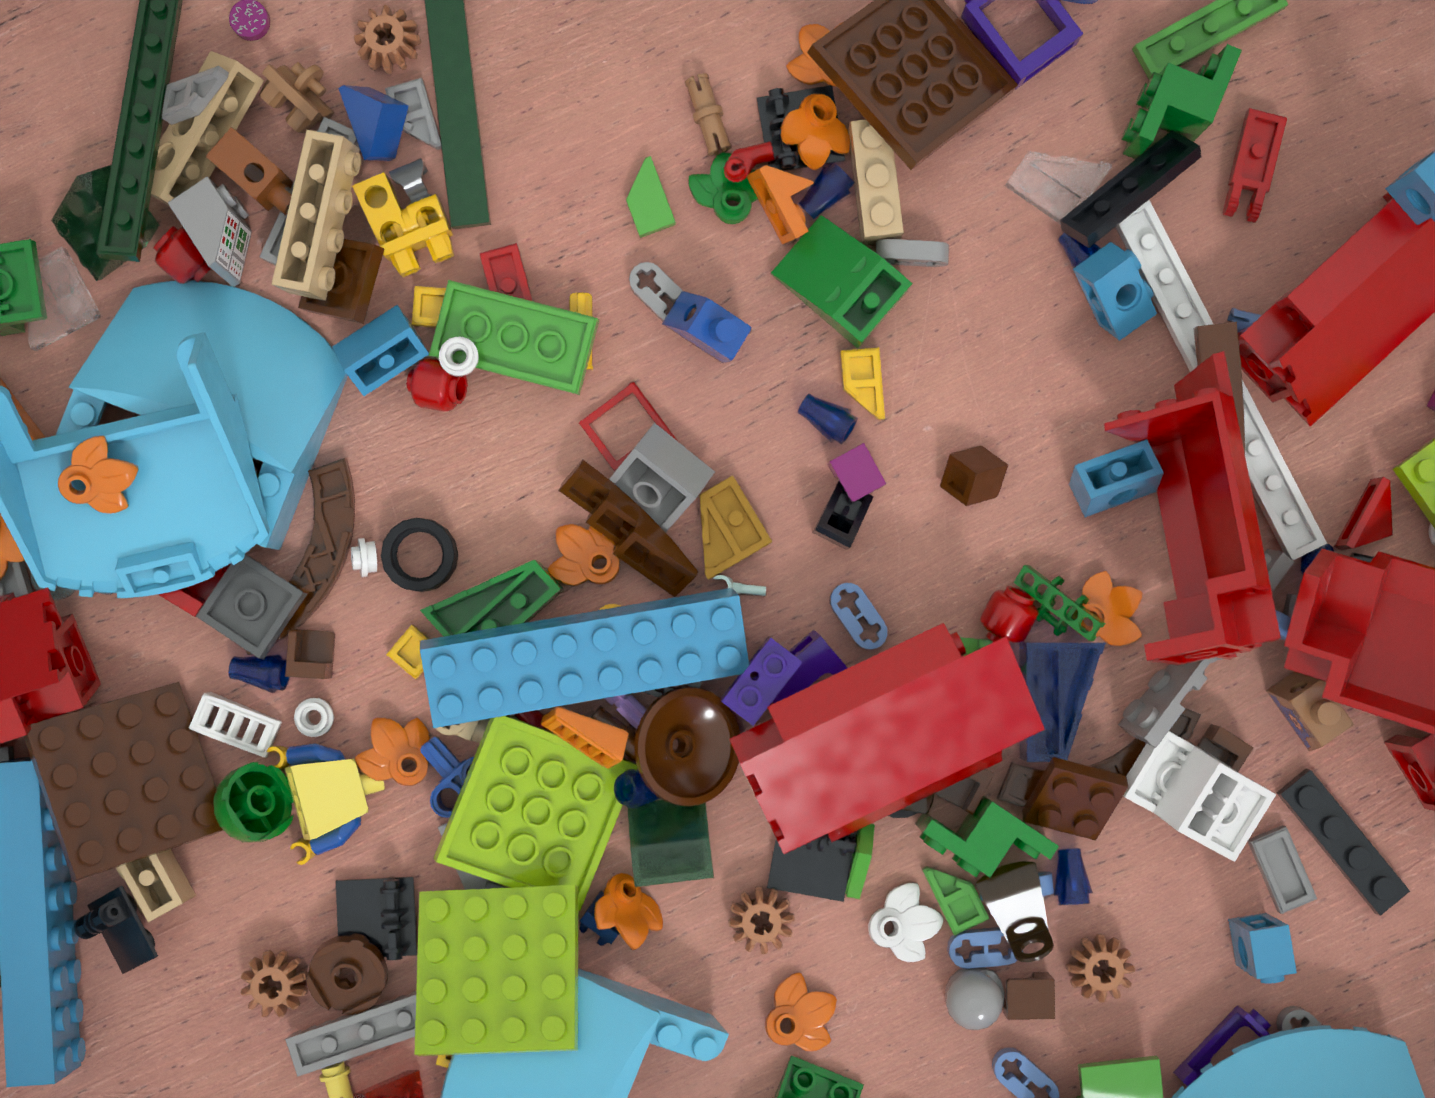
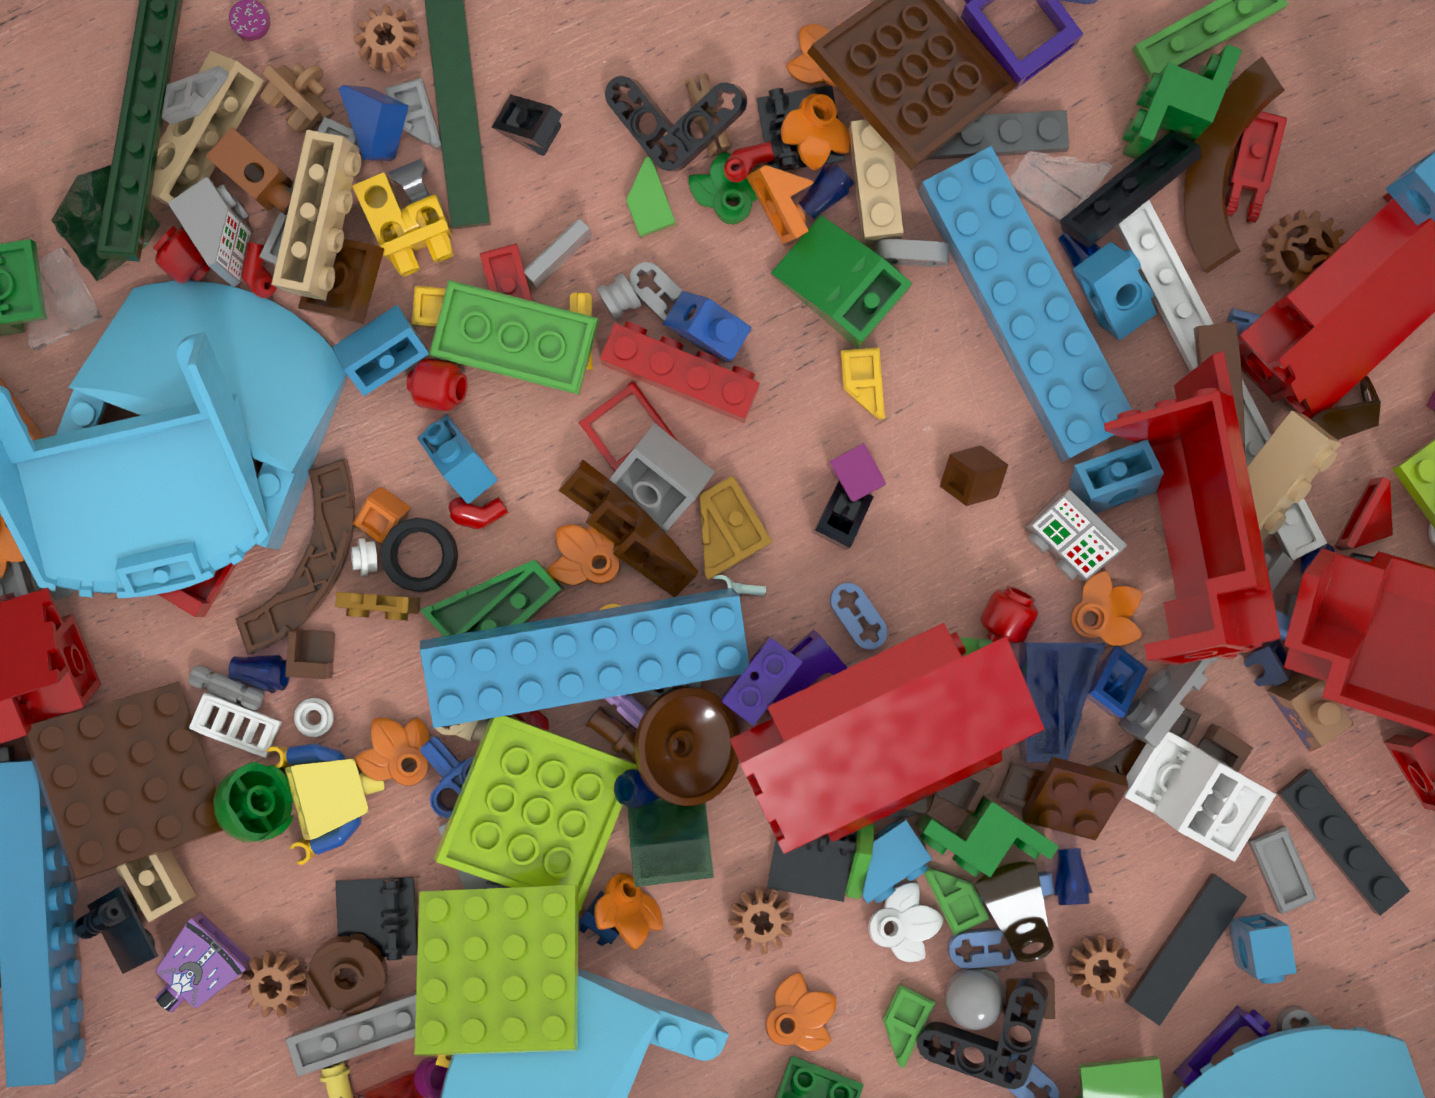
(101, 475): orange plate -> none
(199, 964): none -> medium lavender torso
(226, 688): none -> light grey axle
(251, 606): dark grey plate -> none
(254, 272): none -> red arm
(381, 514): none -> orange slope
(394, 606): none -> pearl gold wing
(407, 652): yellow tile -> none
(429, 1078): none -> magenta tile
(457, 459): none -> dark azure slope
(458, 344): white plate -> none
(475, 516): none -> red arm
(528, 123): none -> black slope
(558, 253): none -> light grey tile
(591, 737): orange slope -> none
(618, 296): none -> light grey wheel
(680, 132): none -> black beam
(680, 373): none -> red brick
(828, 418): clear blue cone -> none
(894, 857): none -> dark azure slope
(905, 1020): none -> bright green tile
(995, 1053): none -> black beam
(1010, 135): none -> dark grey plate
(1025, 302): none -> dark azure brick
(1073, 536): none -> slope
(1076, 613): green piece -> none
(1116, 682): none -> blue slope
(1185, 949): none -> black tile
(1206, 178): none -> reddish brown tile
(1273, 658): none -> dark blue tile
(1286, 467): none -> tan brick
(1310, 237): none -> dark orange gear
(1352, 418): none -> dark brown piece

